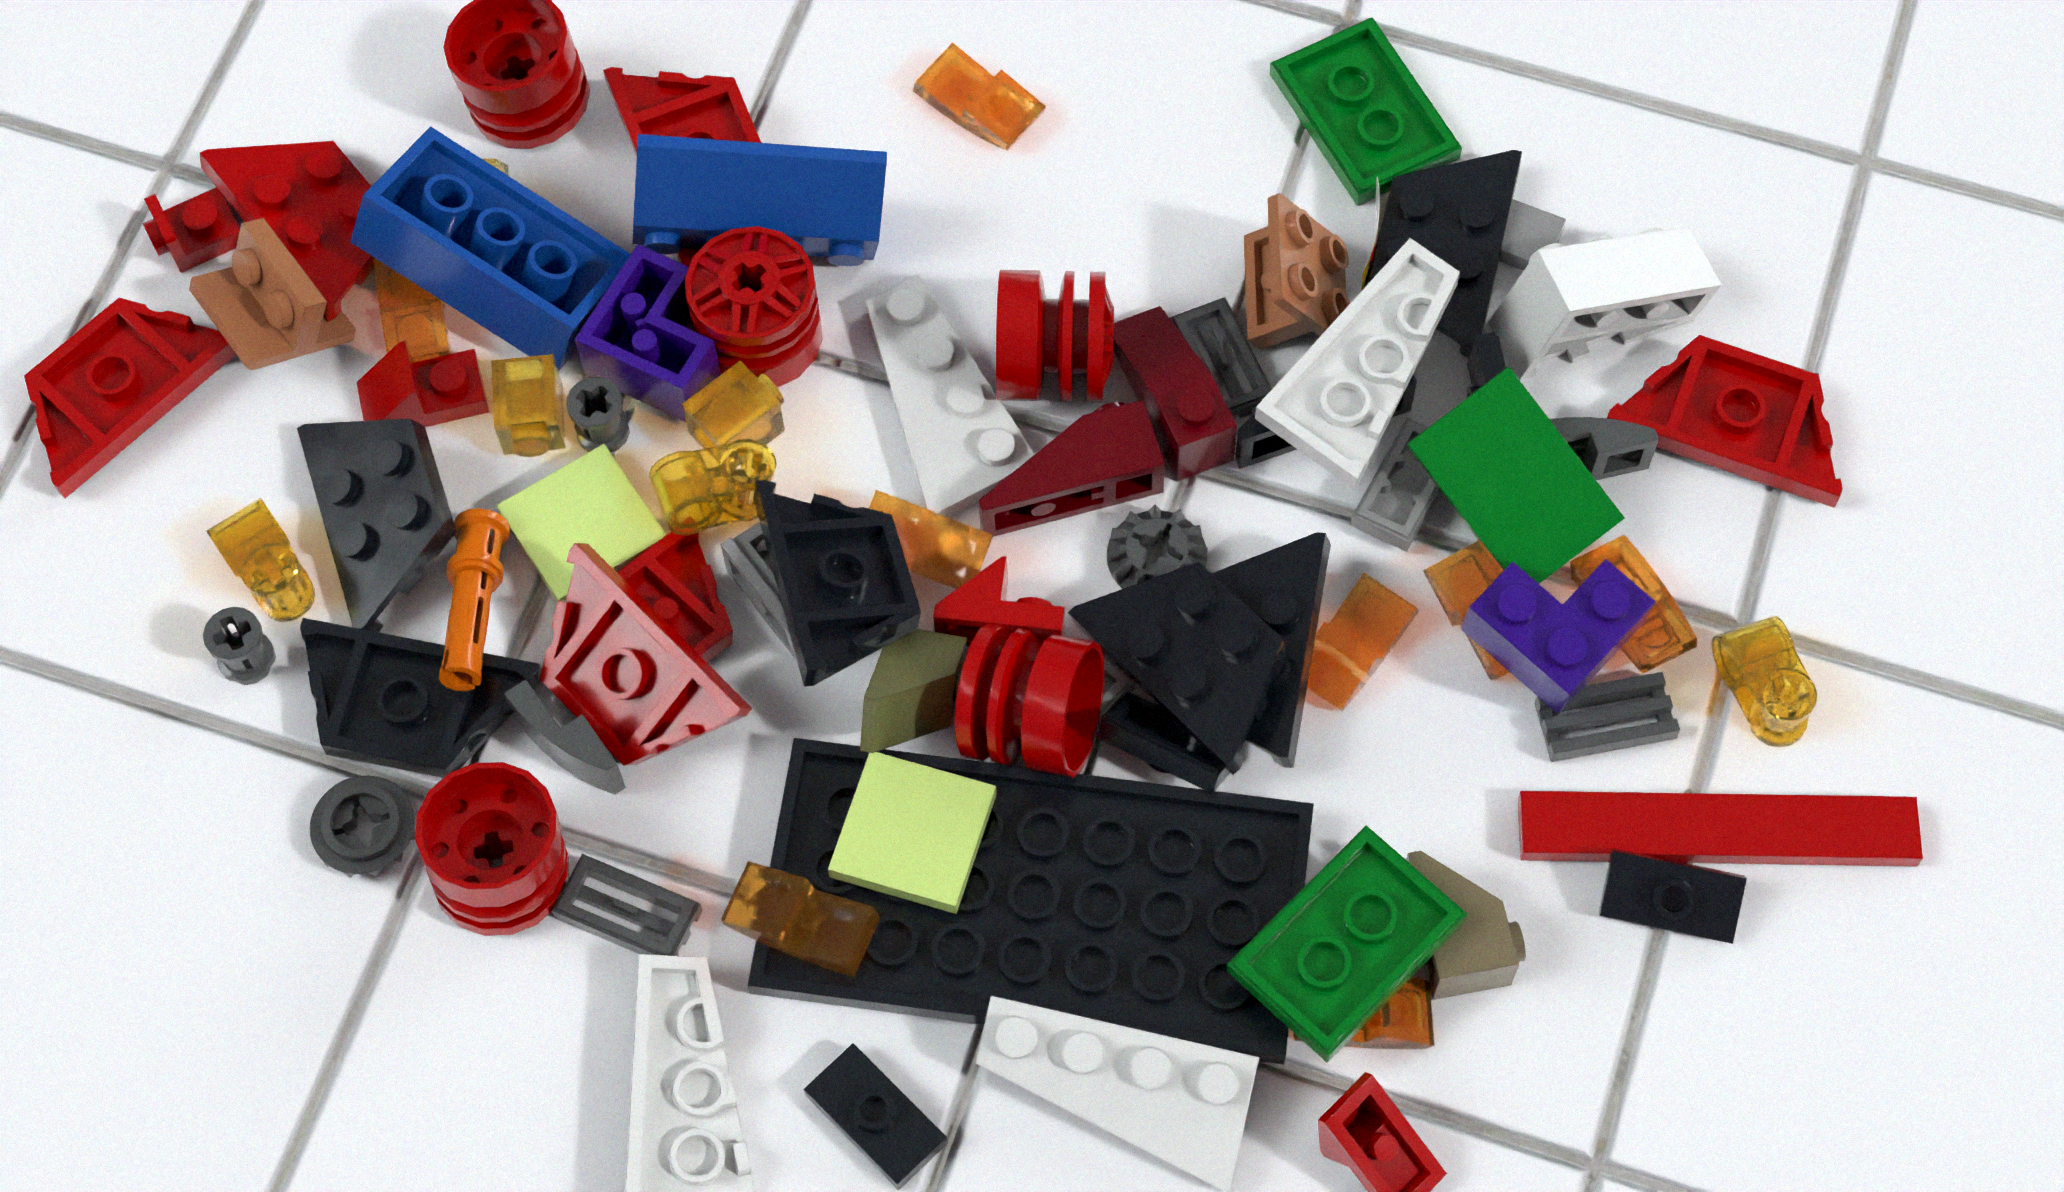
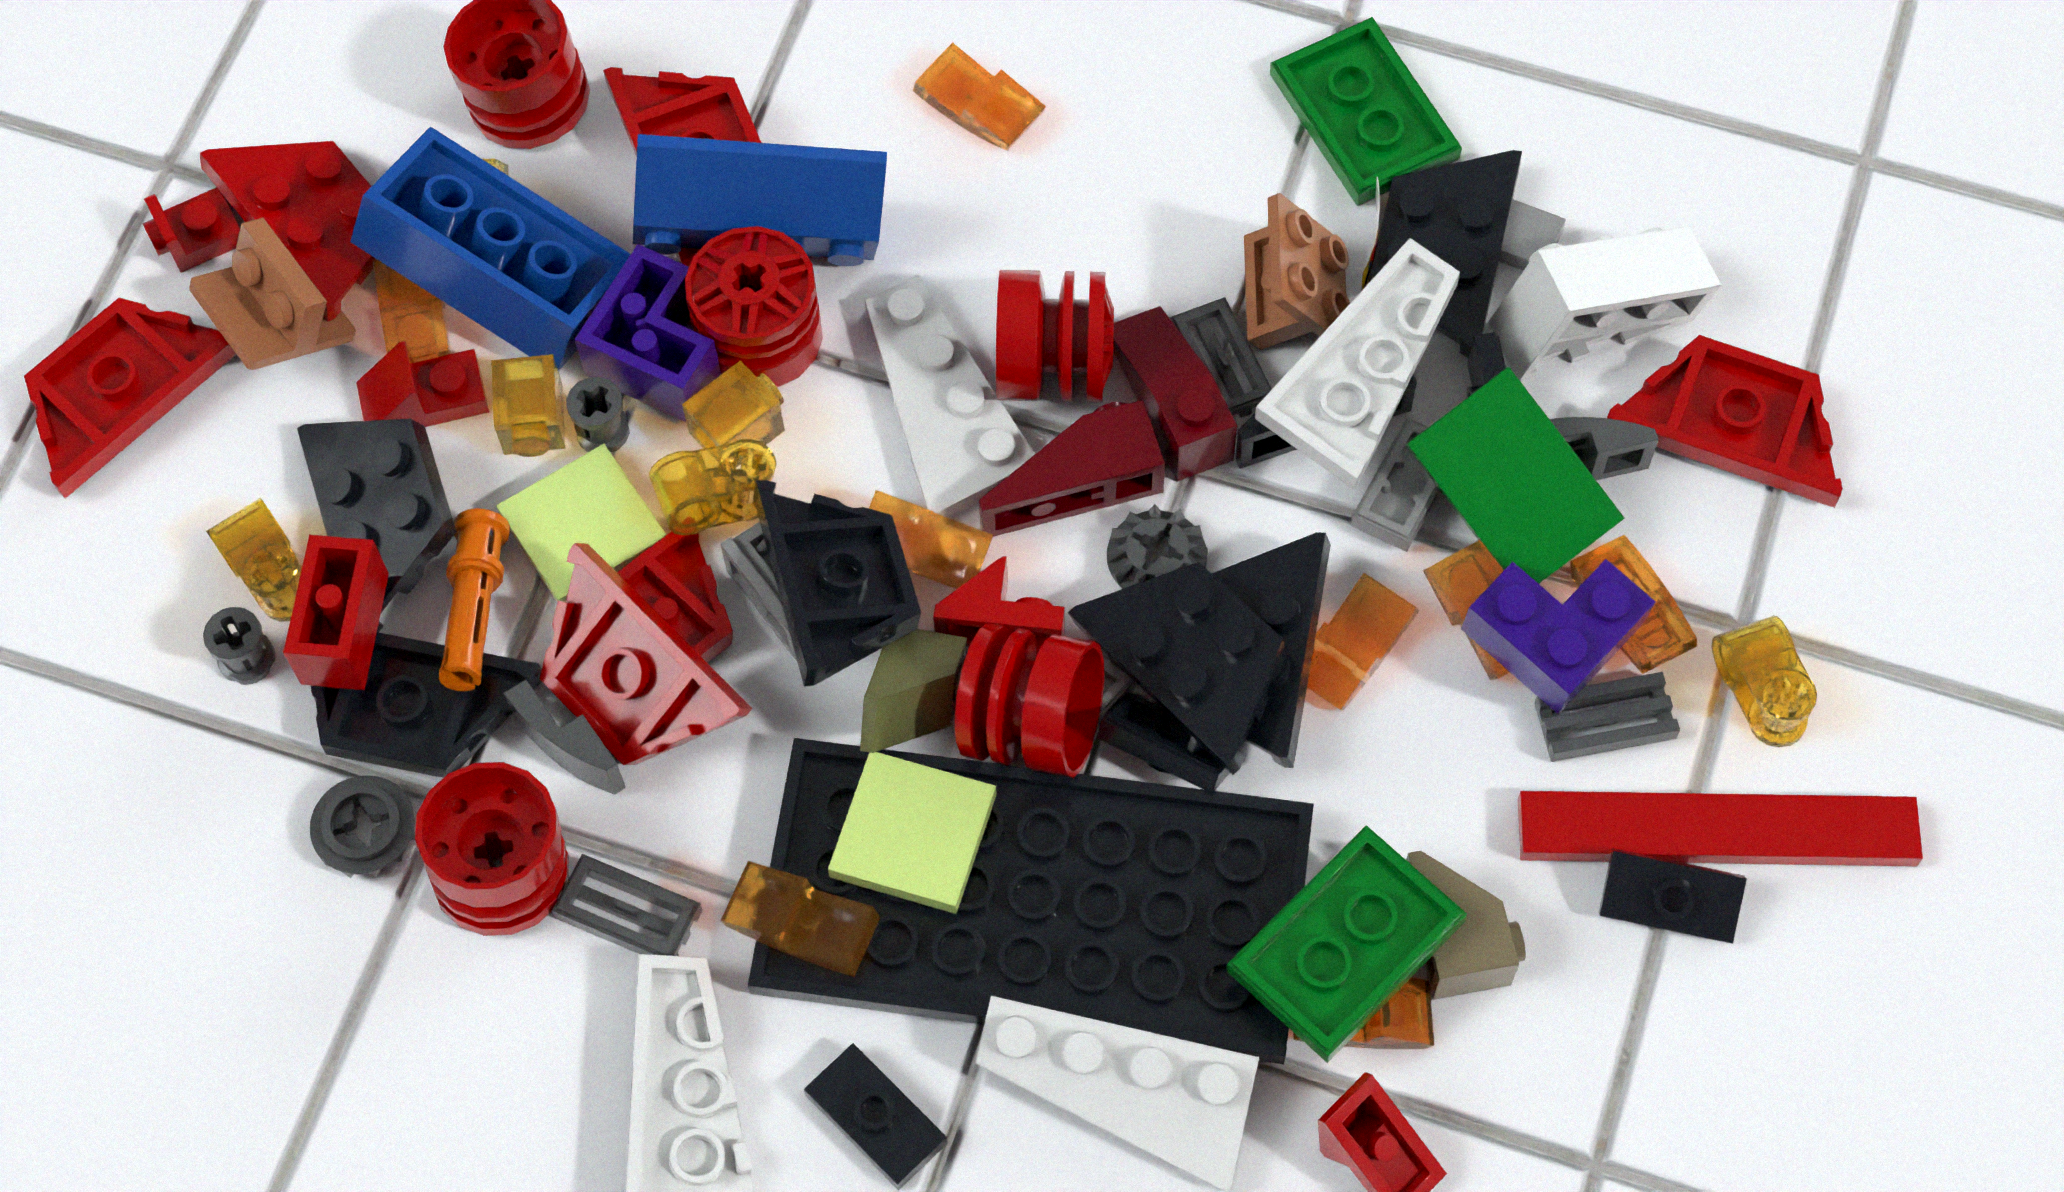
(336, 612): none -> red brick

